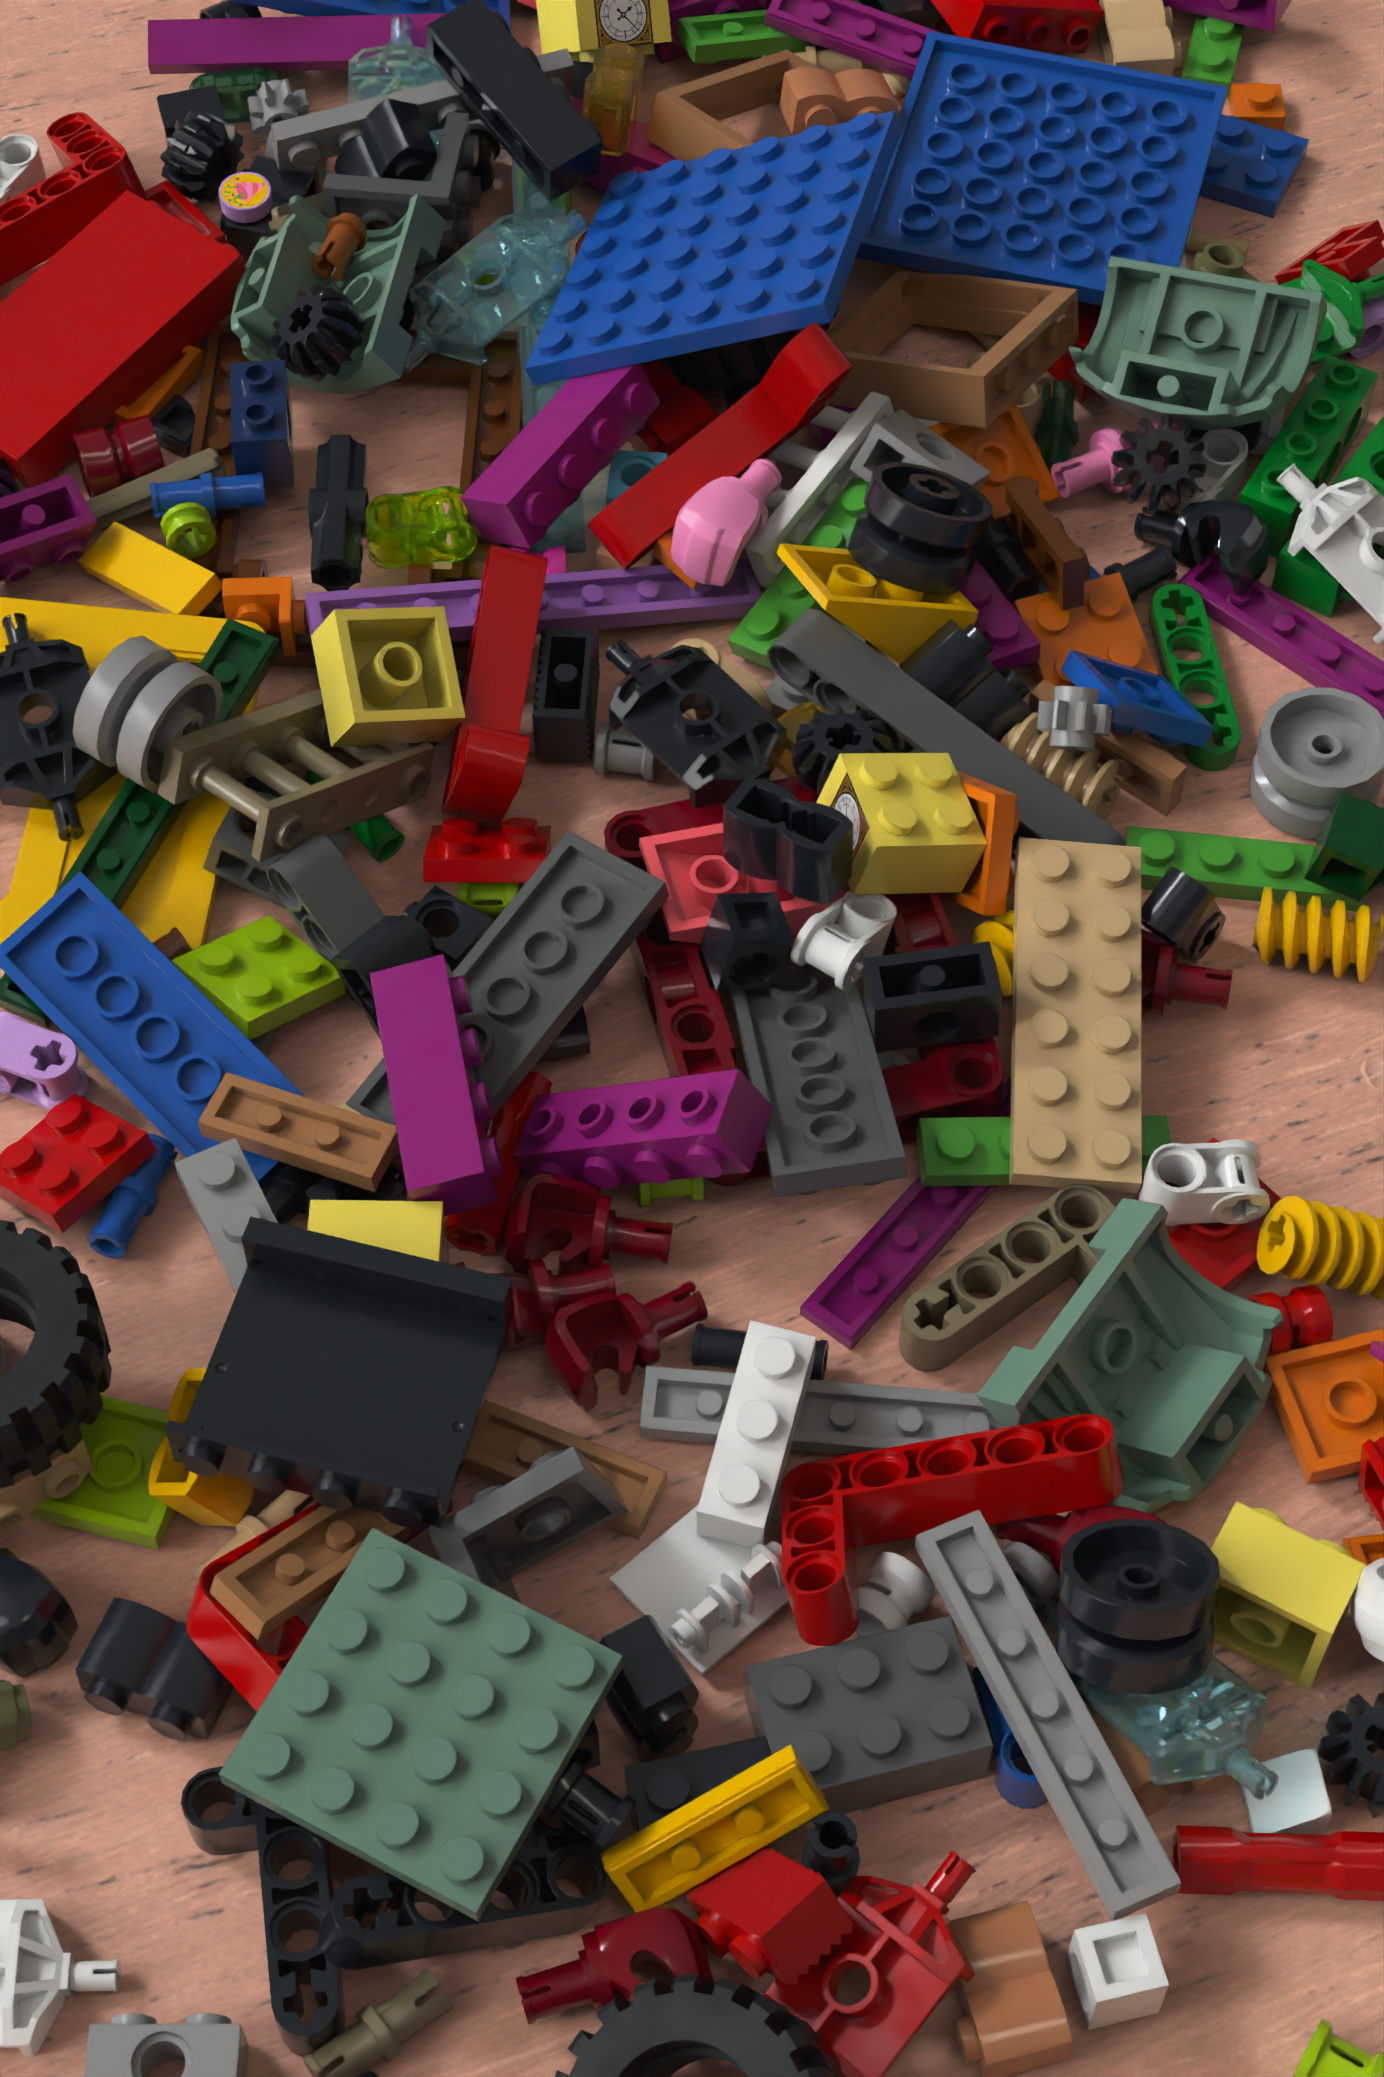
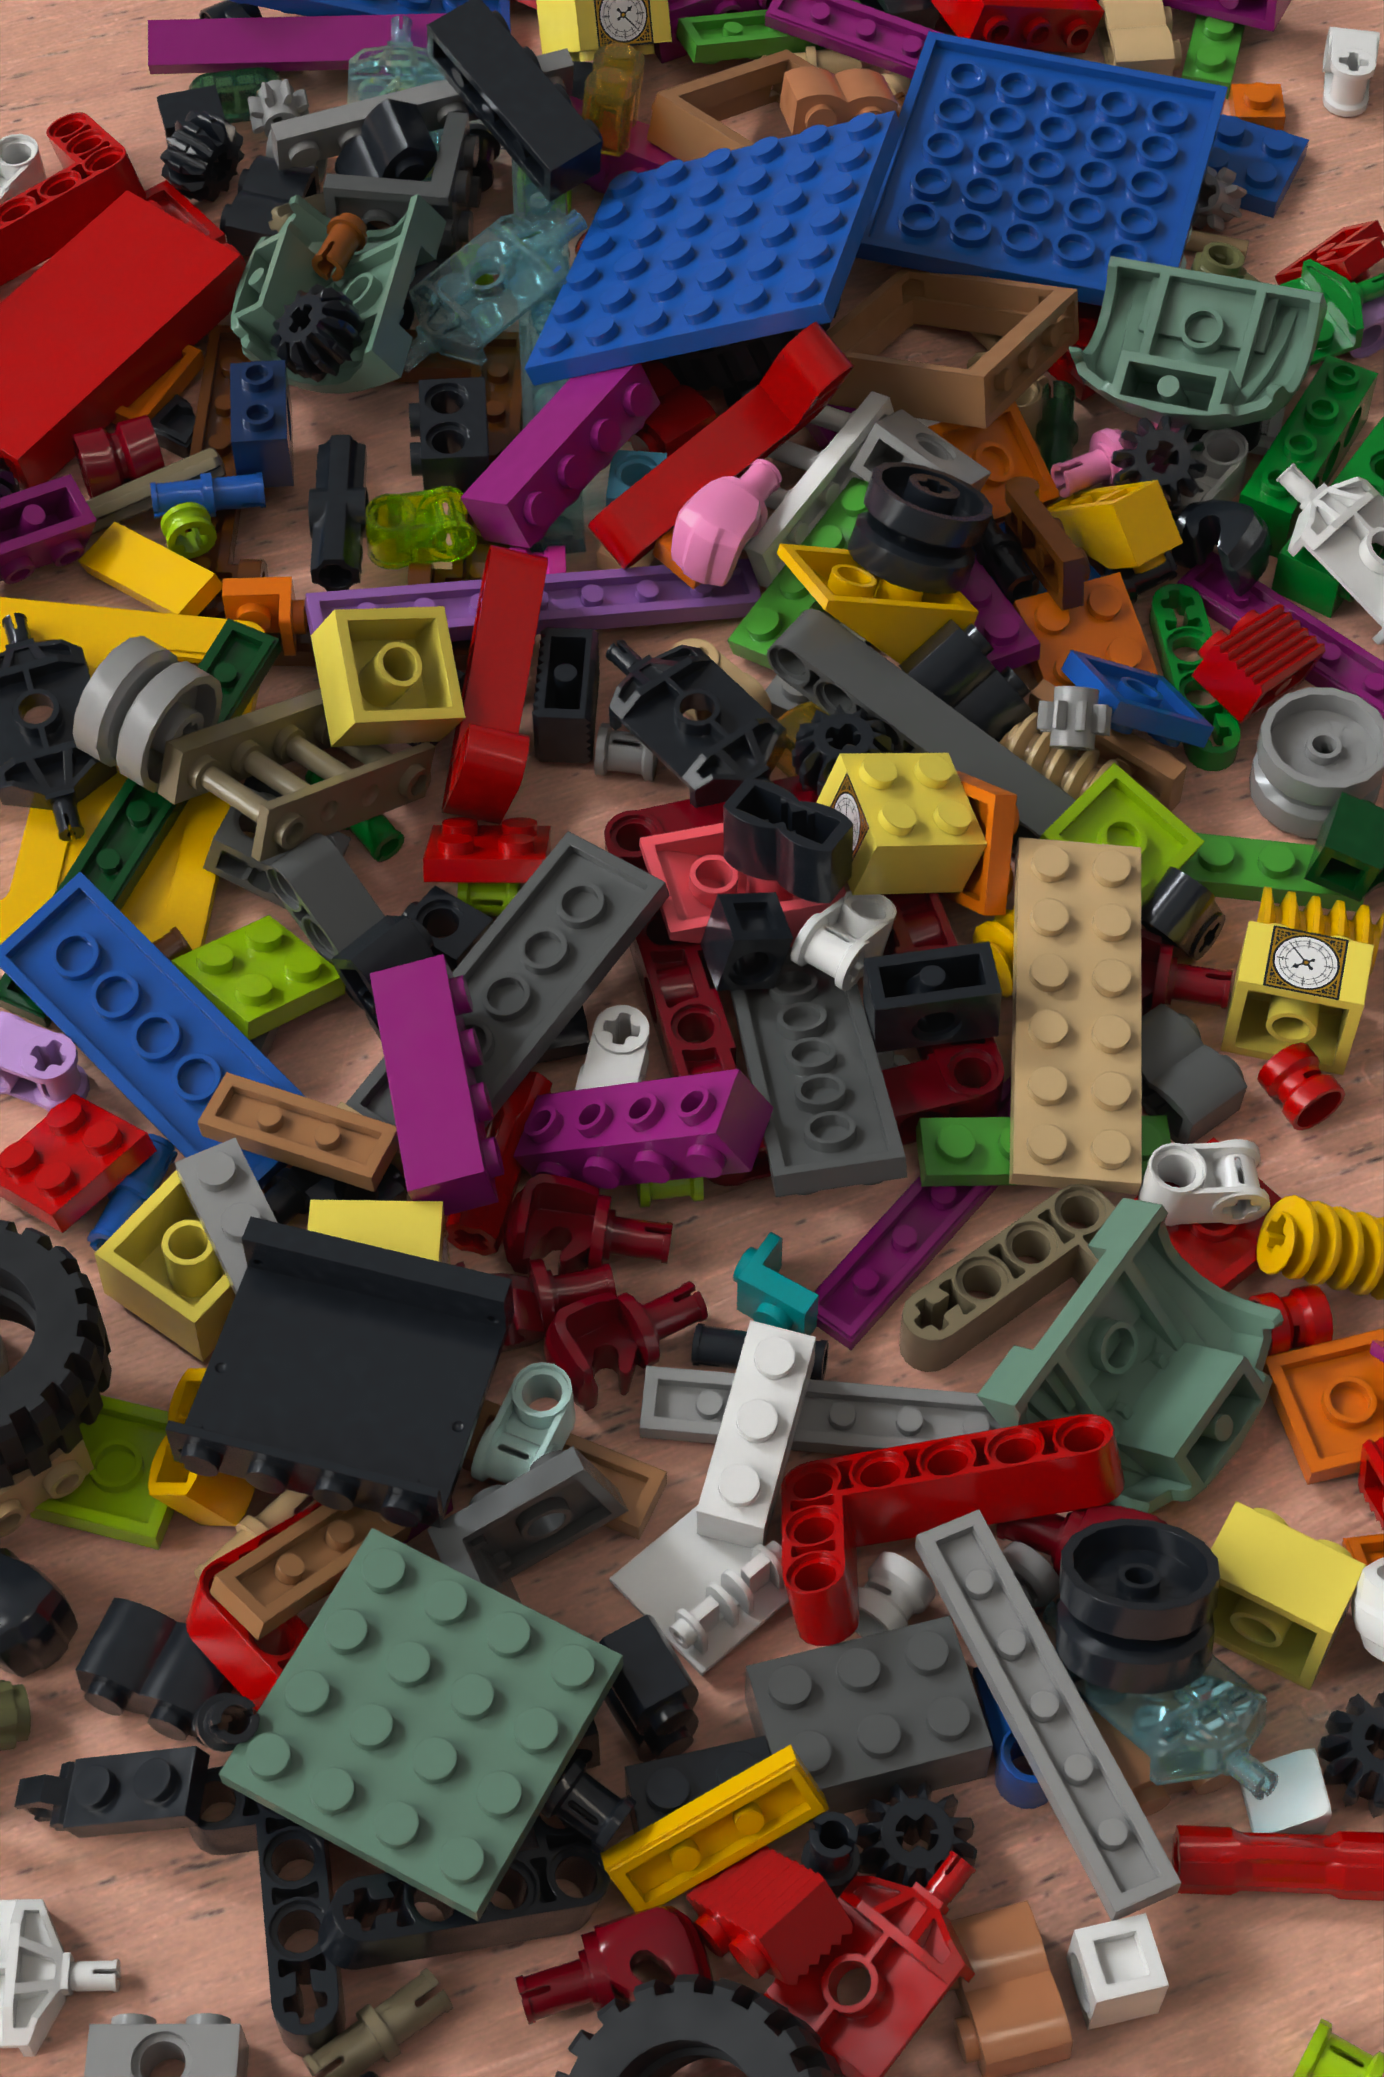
(120, 1793): none -> black hinge
(168, 1271): none -> light yellow brick
(240, 1729): none -> black pin
(245, 197): tile -> none
(451, 432): none -> black brick
(524, 1434): none -> light aqua piece
(616, 1049): none -> white piece
(771, 1296): none -> teal bracket
(910, 1821): none -> black gear
(1120, 524): none -> yellow slope
(1125, 814): none -> lime plate
(1186, 1077): none -> dark grey brick
(1218, 200): none -> light grey gear
(1257, 661): none -> red brick
(1295, 991): none -> light yellow brick
(1300, 1085): none -> red wheel
(1348, 66): none -> white piece

